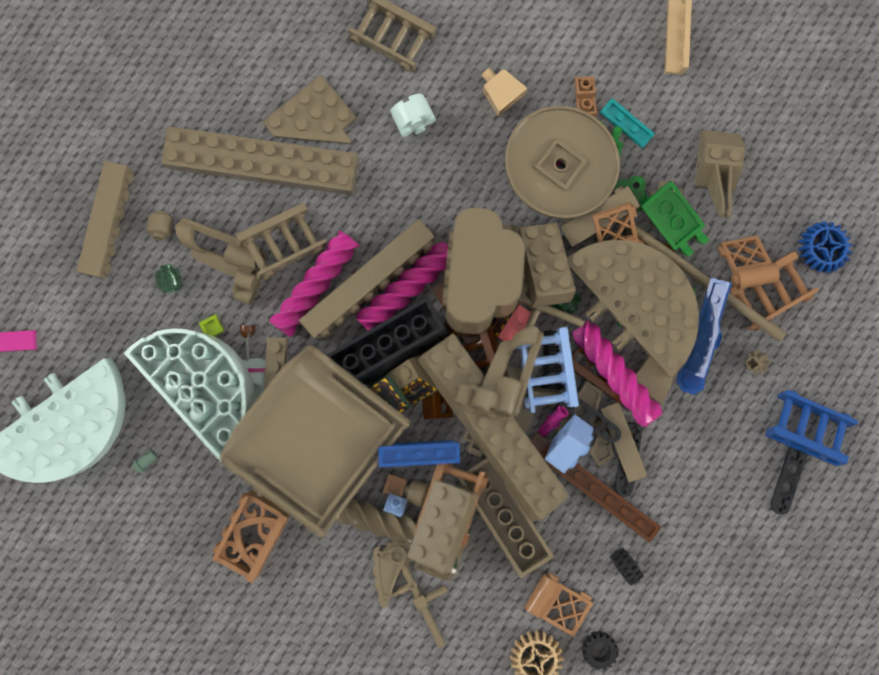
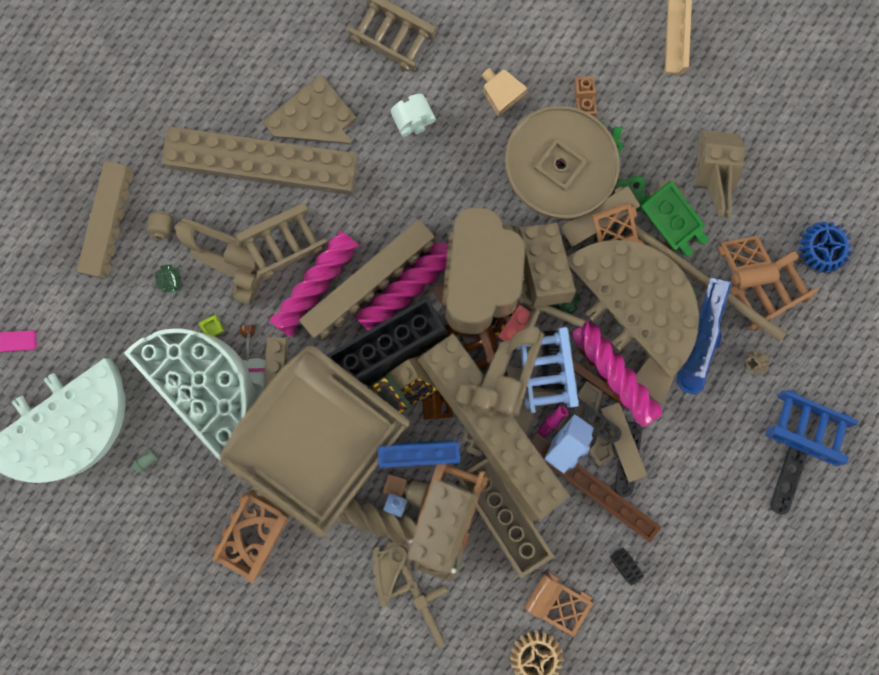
(606, 661): black tyre -> none
(630, 124): teal tile -> none

